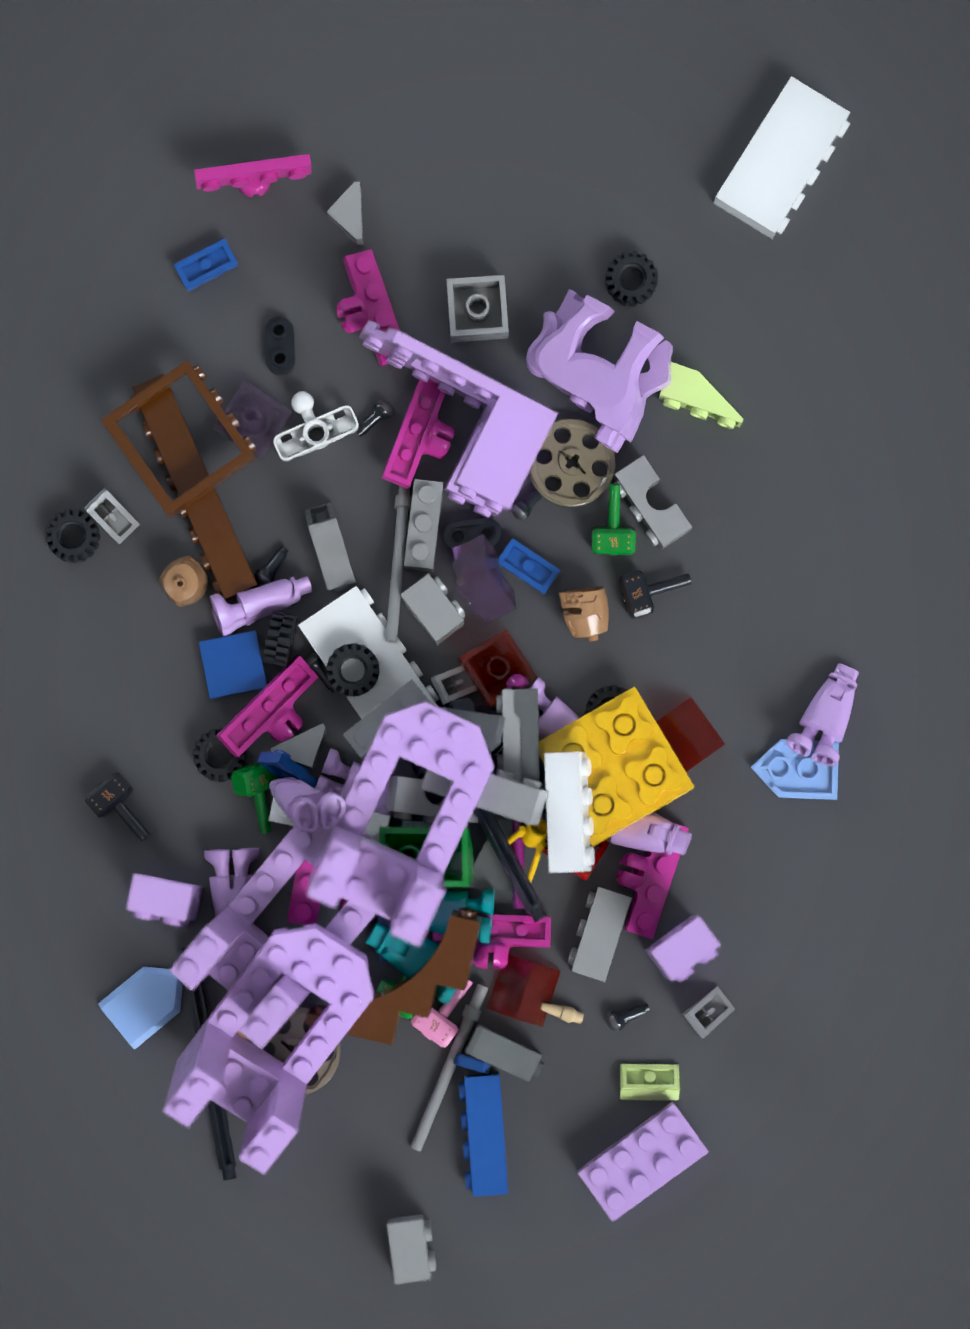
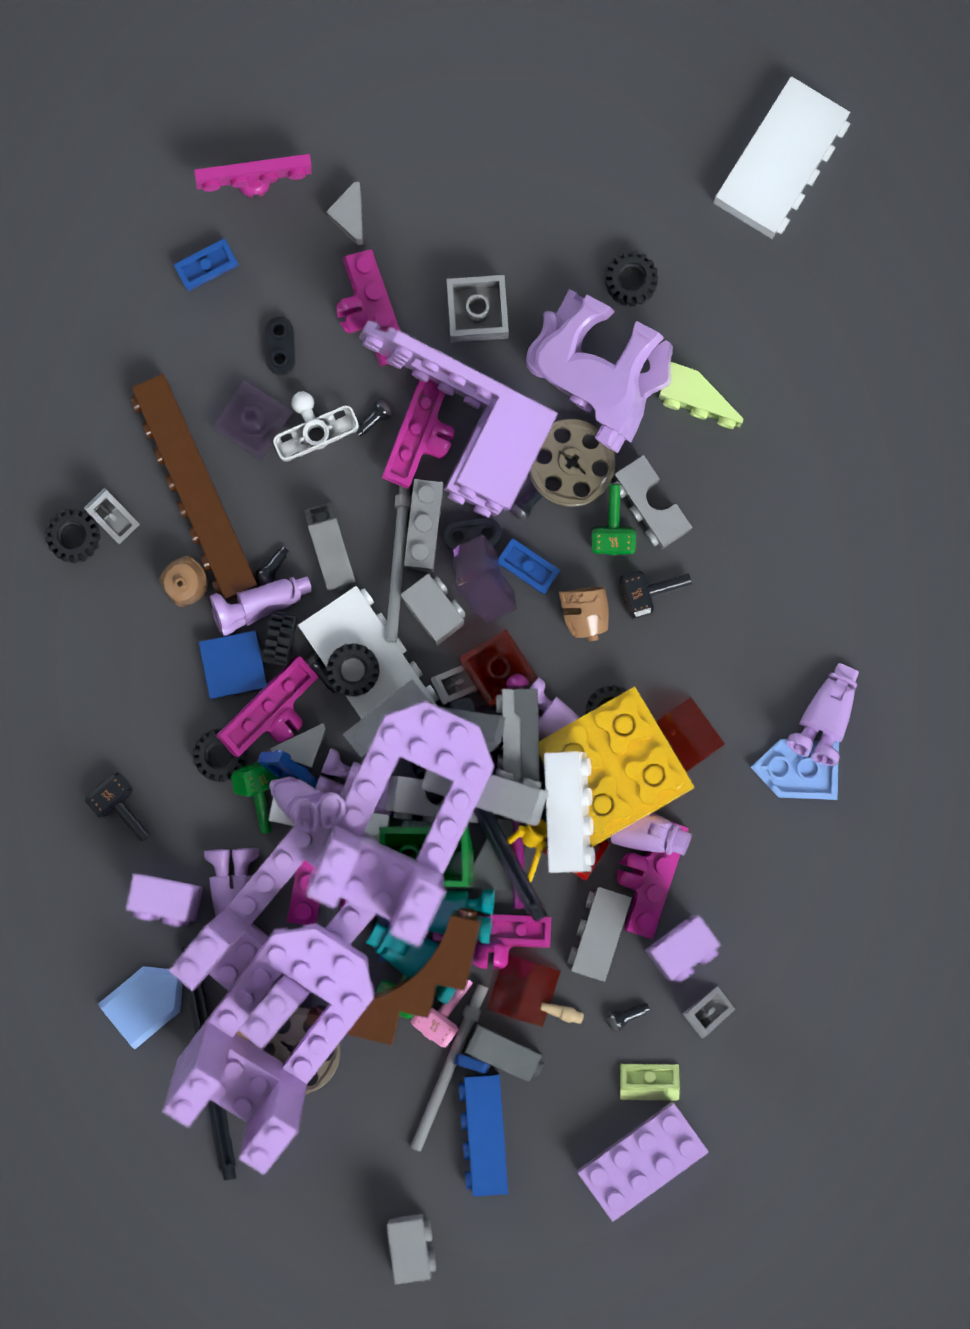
(227, 420): reddish brown window -> none

